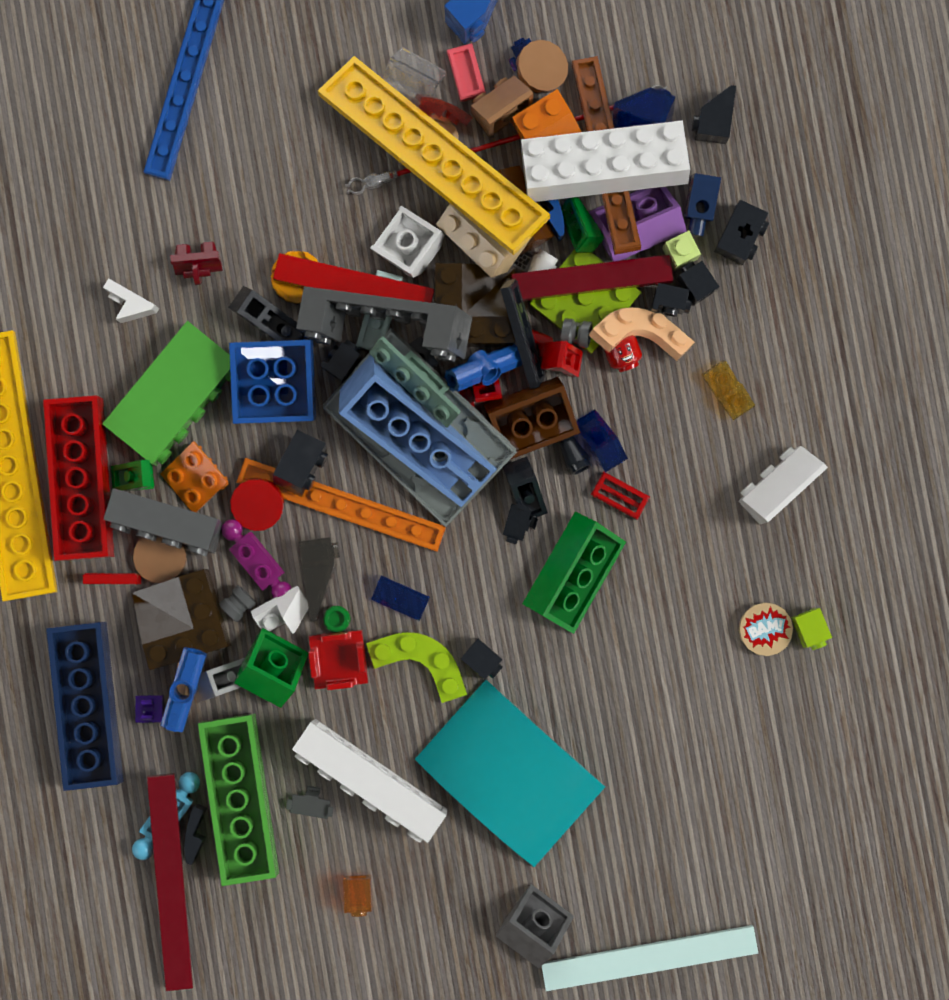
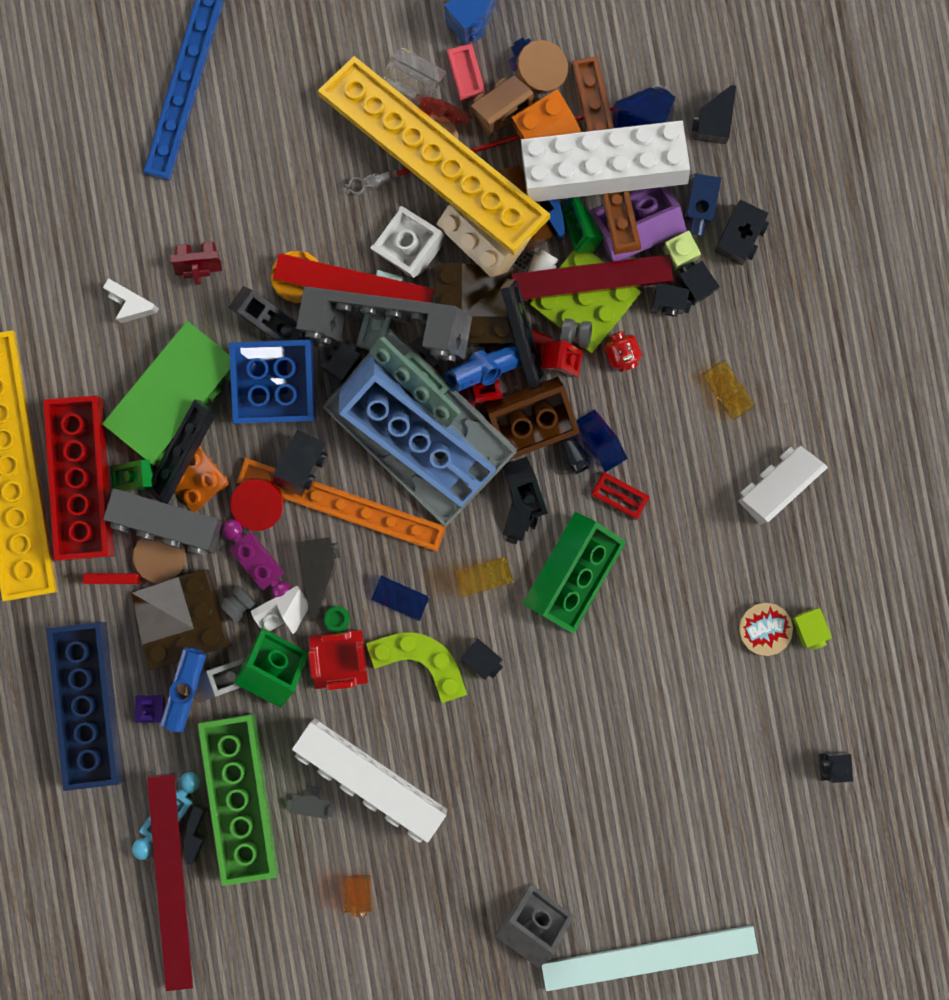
(181, 451): none -> black tile
(484, 576): none -> clear yellow slope
(509, 773): teal slope -> none
(641, 323): light nougat plate -> none
(835, 767): none -> black brick

